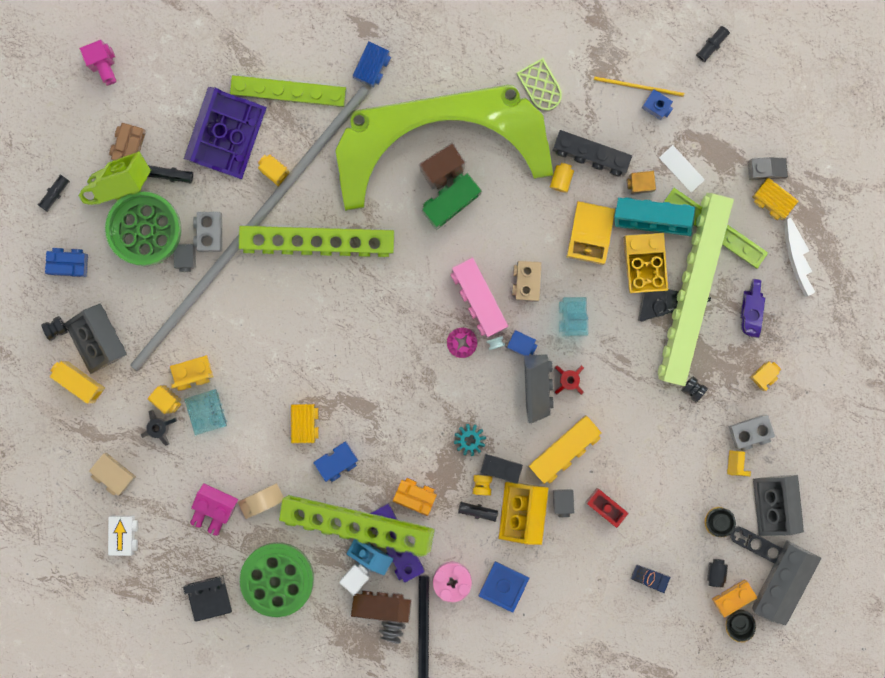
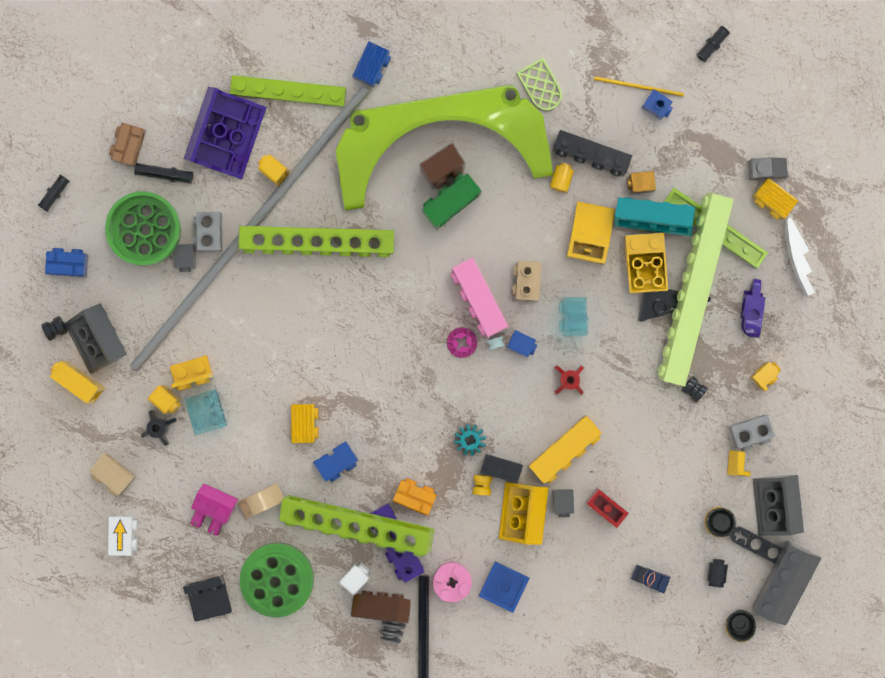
(99, 58): dark pink brick -> none
(117, 179): lime brick -> none
(370, 557): dark azure brick -> none
(478, 511): black pin -> none
(538, 387): dark grey slope -> none
(681, 168): white sticker -> none
(734, 598): light orange brick -> none

